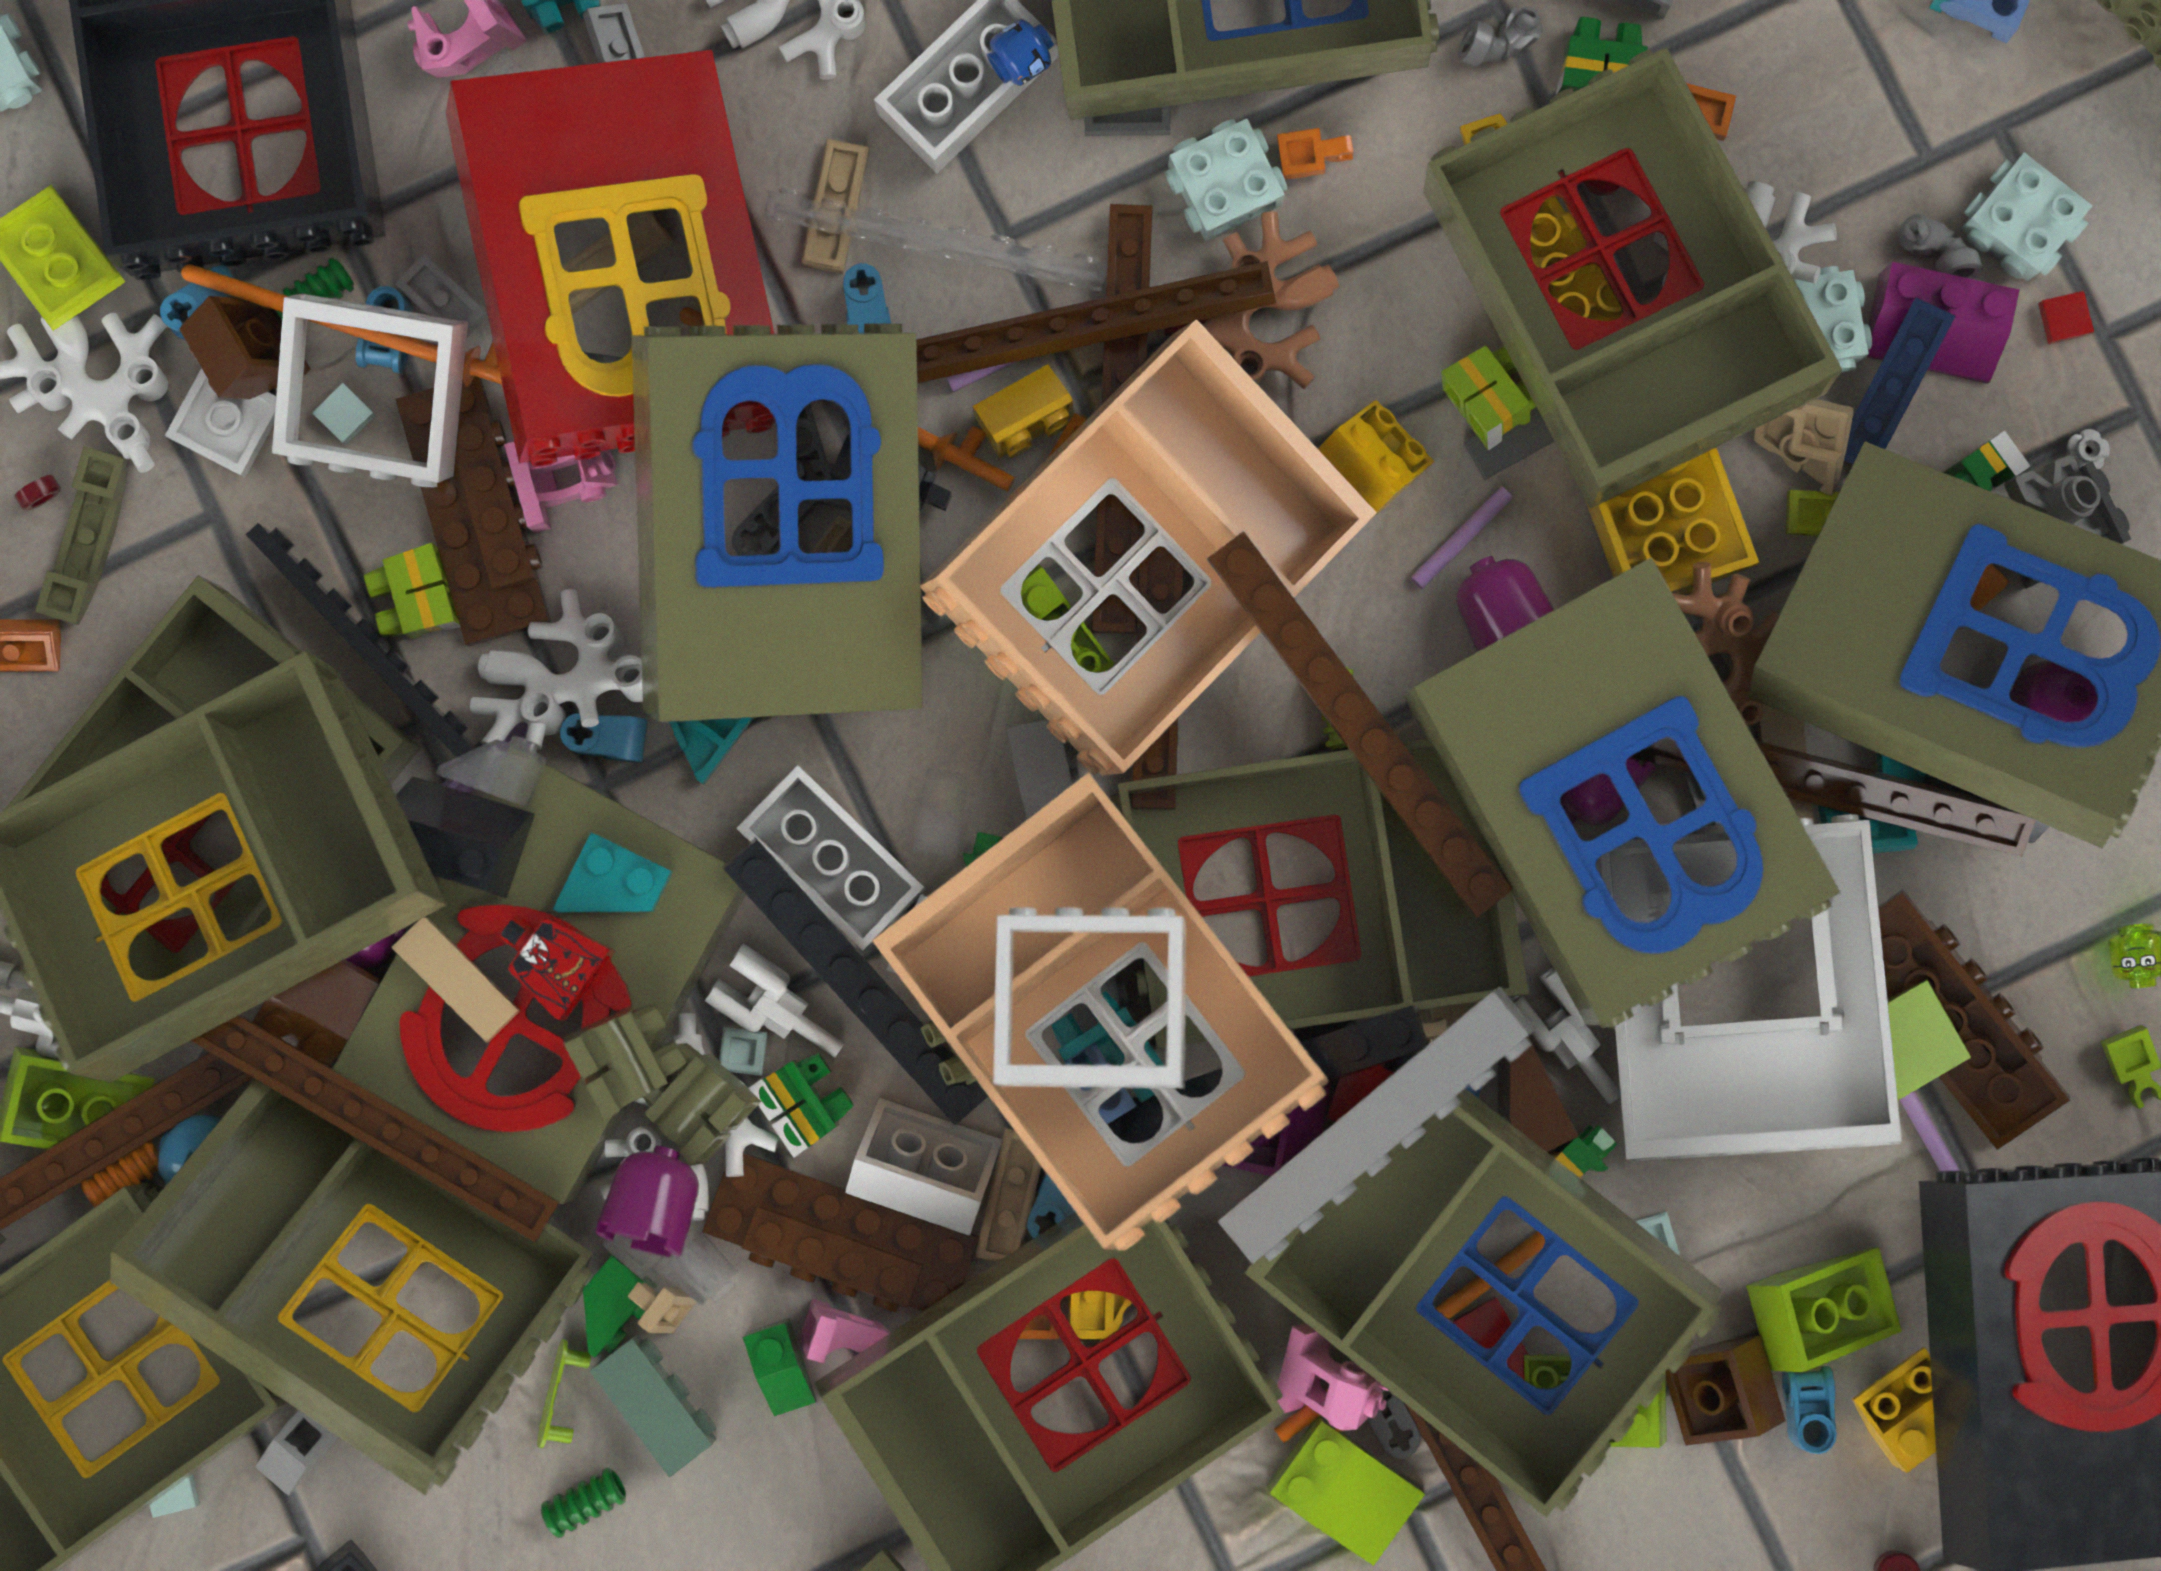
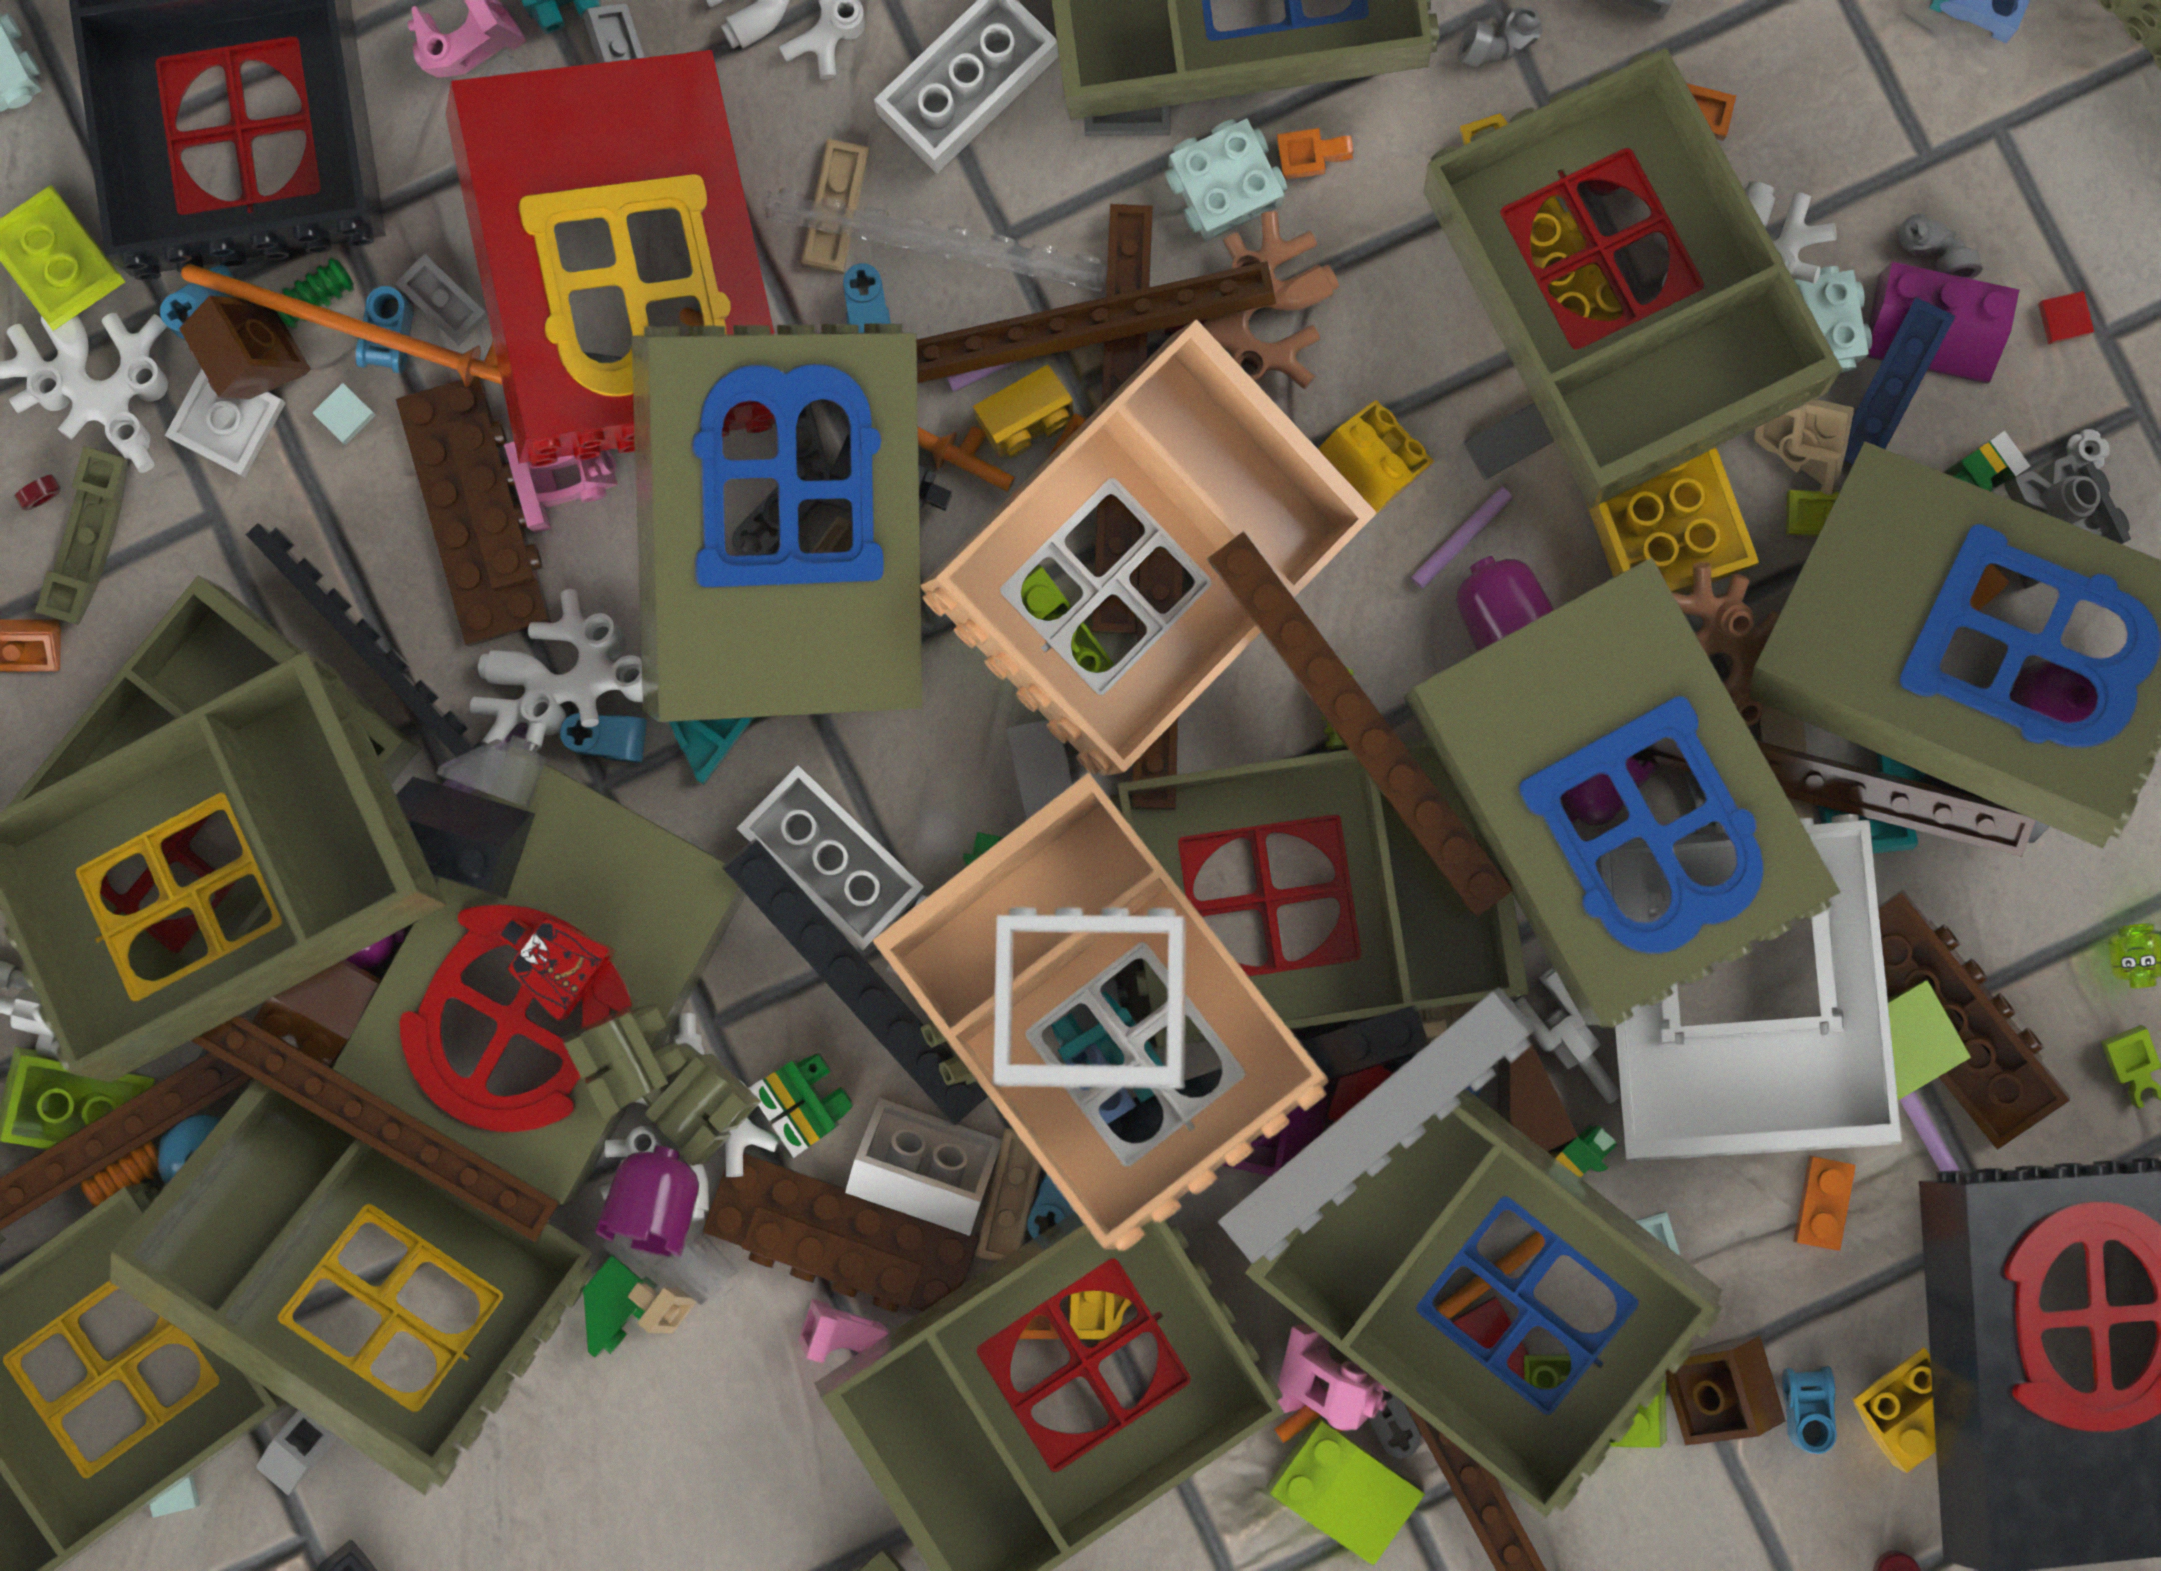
(418, 592): lime hips -> none
(446, 399): white window -> none
(456, 979): tan tile -> none
(546, 1430): lime piece -> none
(583, 1502): green piece -> none
(612, 880): teal wing -> none
(647, 240): tan tile -> none
(655, 1404): sand green brick -> none
(743, 1050): light aqua tile -> none
(768, 1003): white plant -> none
(779, 1367): green slope -> none
(1020, 52): blue head -> none
(1487, 395): lime hips -> none
(1587, 53): green hips -> none
(1824, 1203): none -> orange plate
(1824, 1310): lime slope -> none
(2025, 218): light aqua brick -> none

